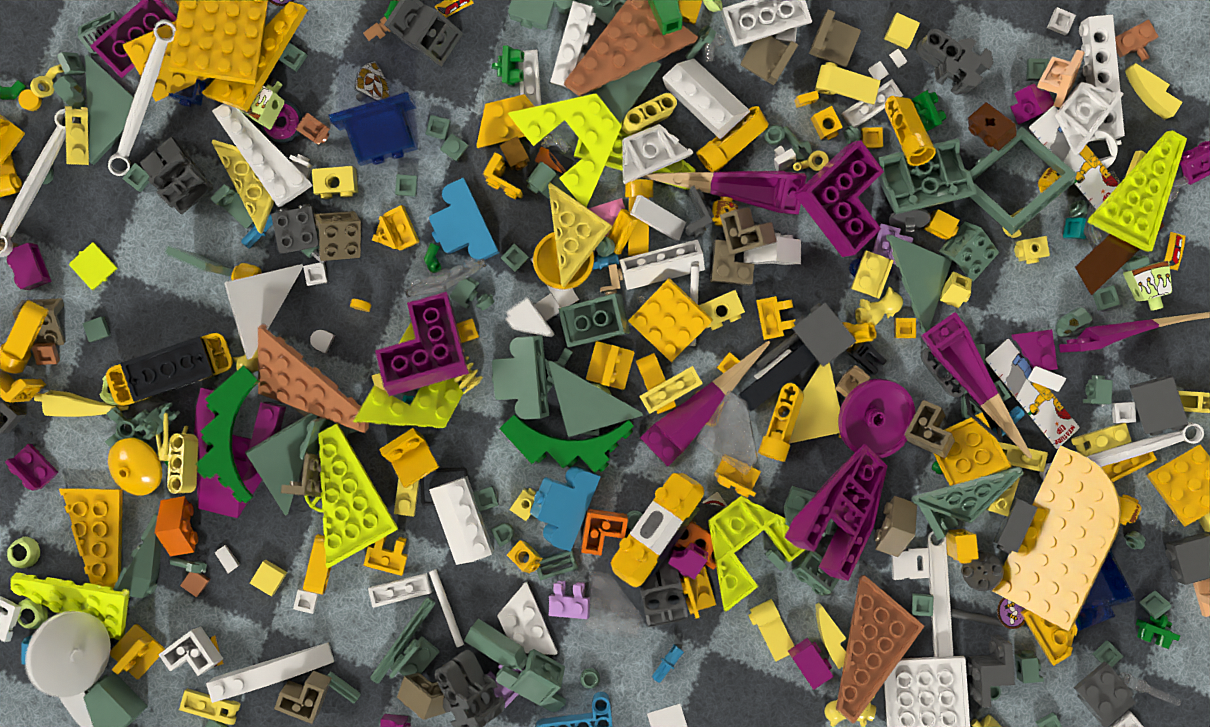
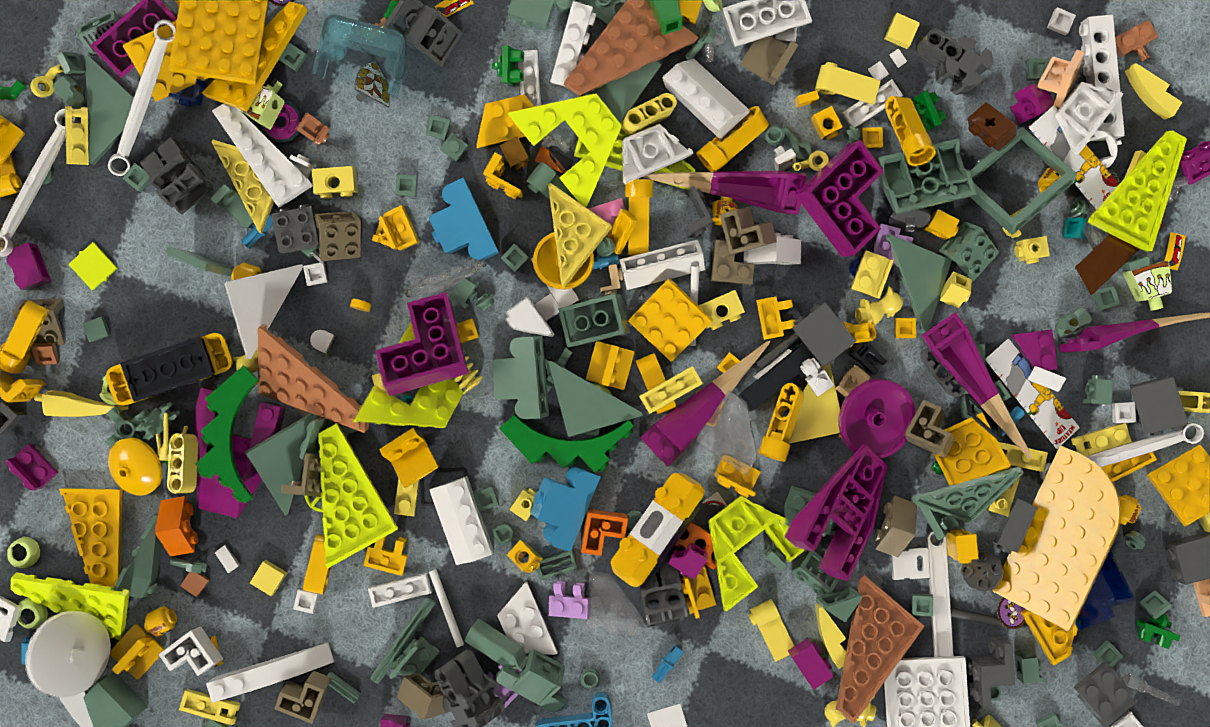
(29, 100): yellow tile -> none
(160, 621): none -> yellow head
(344, 33): none -> clear light blue windscreen
(378, 128): clear blue windscreen -> none
(431, 260): green arm -> none
(658, 217): white tile -> none
(818, 378): none -> white plate
(834, 40): dark tan bracket -> none
(840, 602): none -> sand green slope

